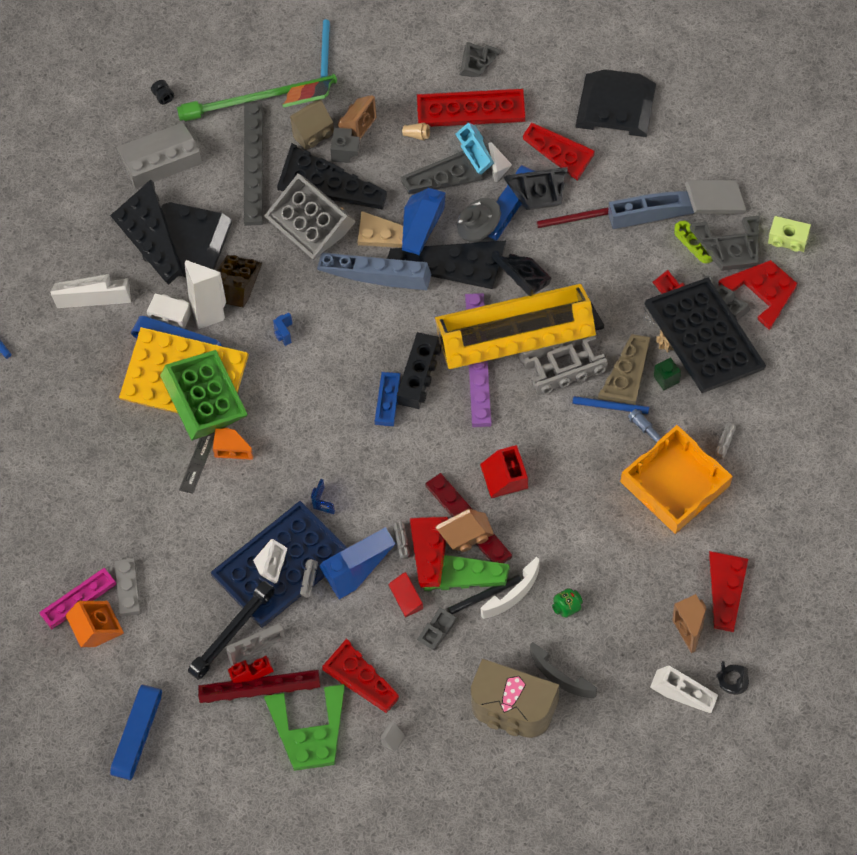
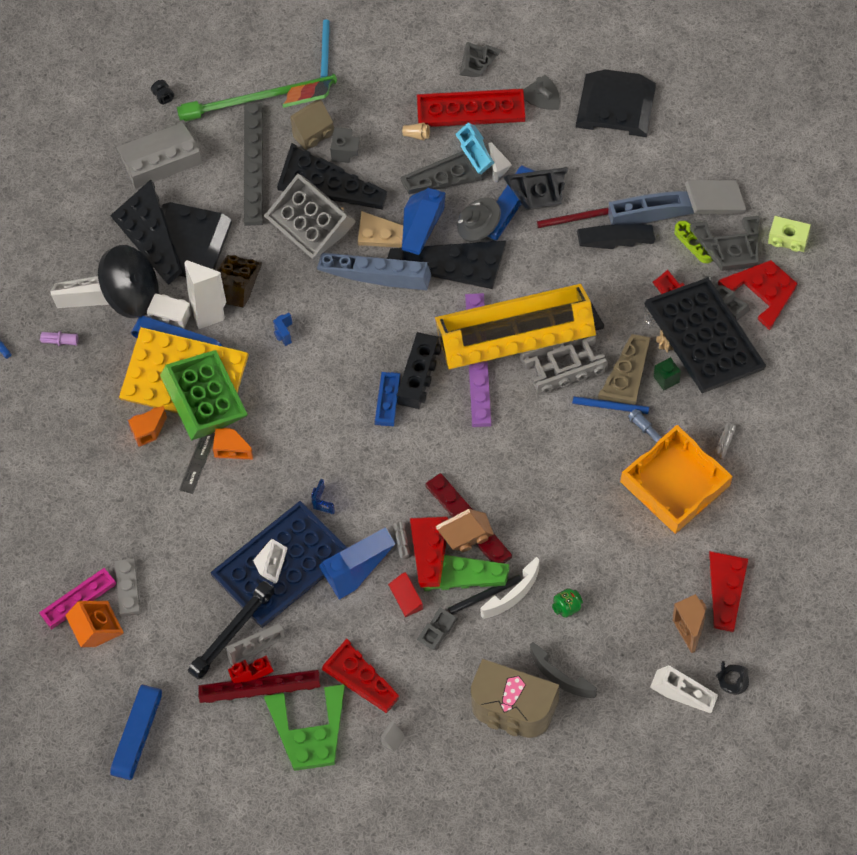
(59, 338): none -> lavender axle
(127, 281): none -> black dish
(147, 425): none -> orange slope
(309, 578): light grey axle -> none
(359, 116): medium nougat slope -> none
(504, 472): red slope -> none
(523, 271): black wing -> none
(542, 94): none -> dark grey shield
(559, 149): red wing -> none
(618, 234): none -> black slope

